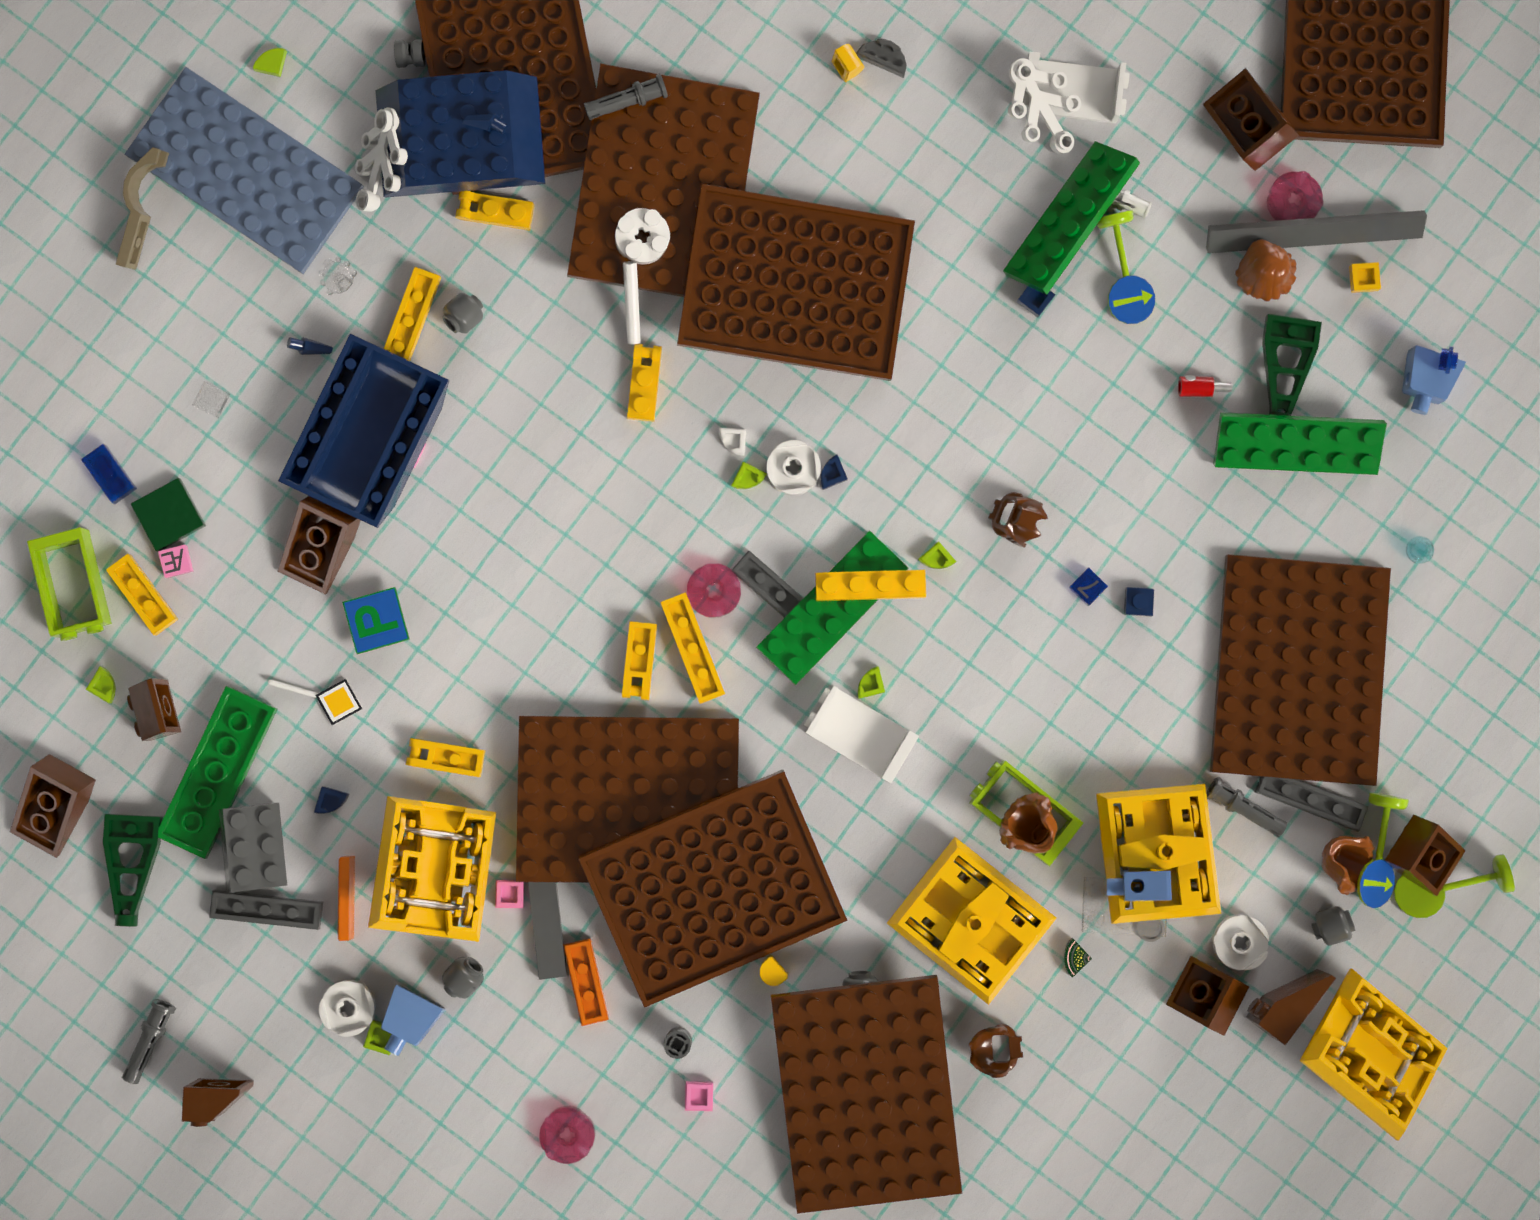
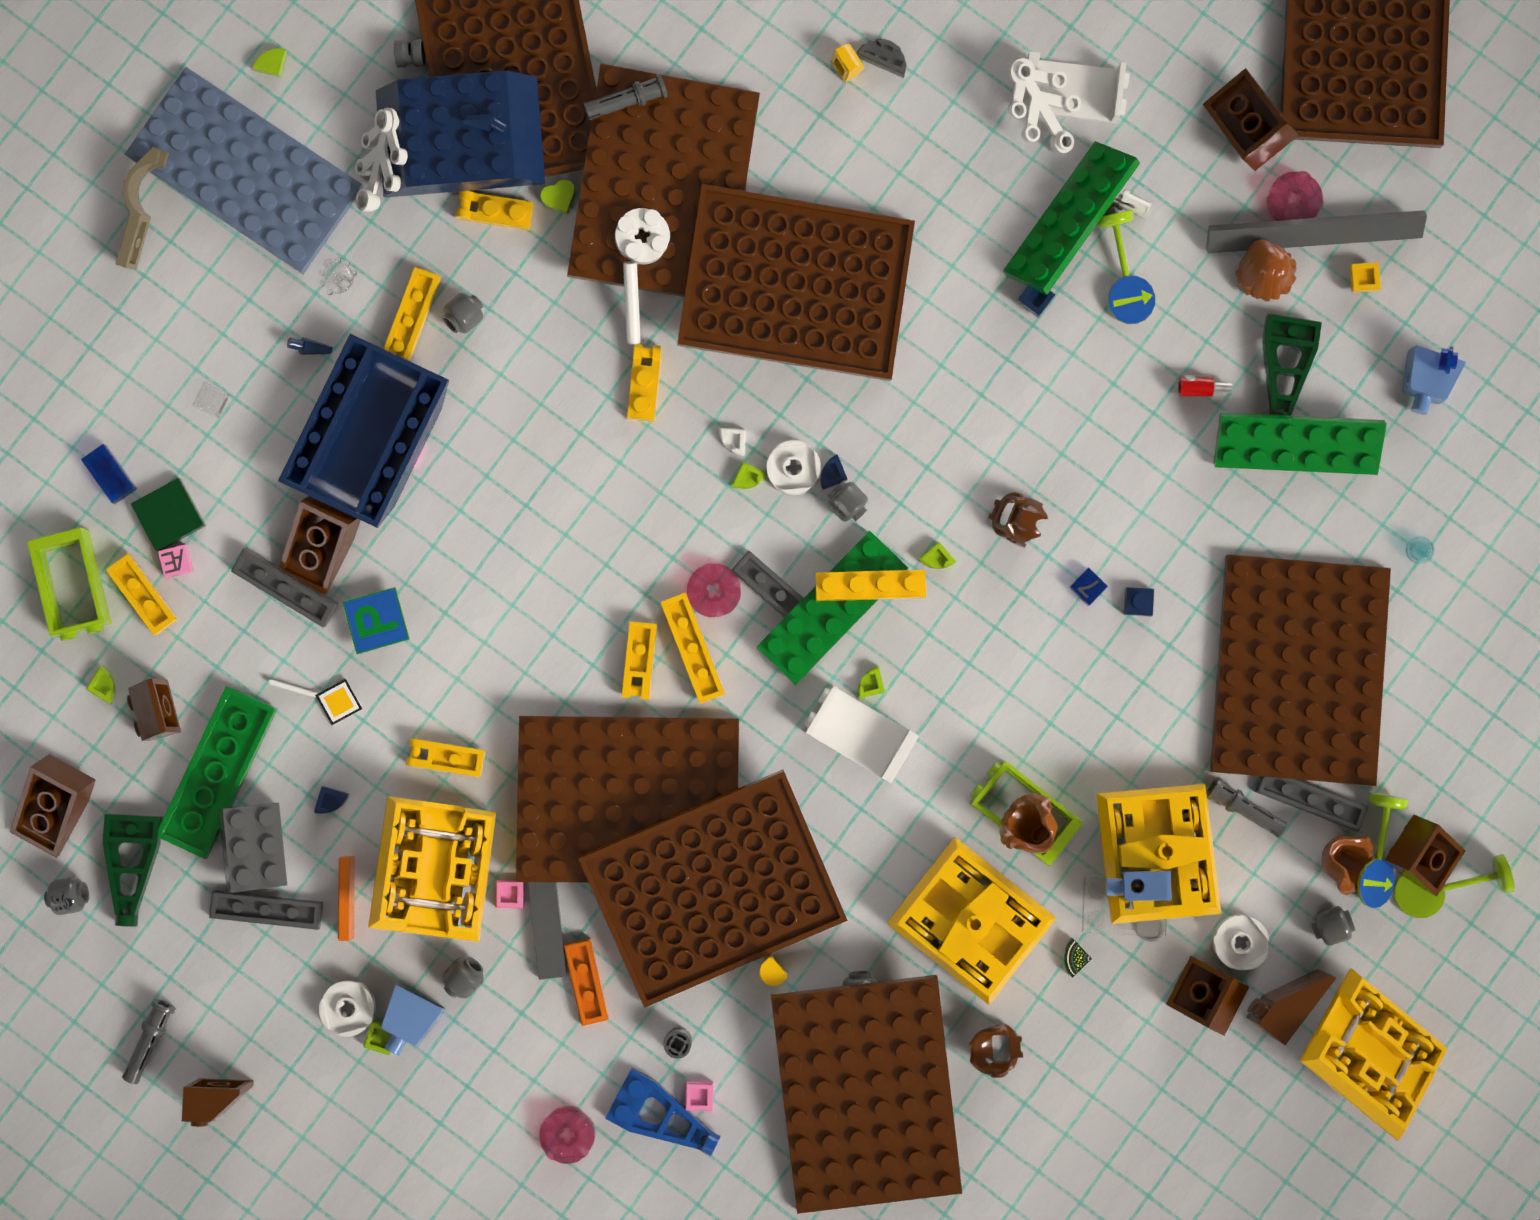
(66, 895): none -> dark grey head
(284, 587): none -> dark grey tile
(559, 196): none -> lime tile
(632, 1097): none -> blue plate
(847, 501): none -> dark grey head

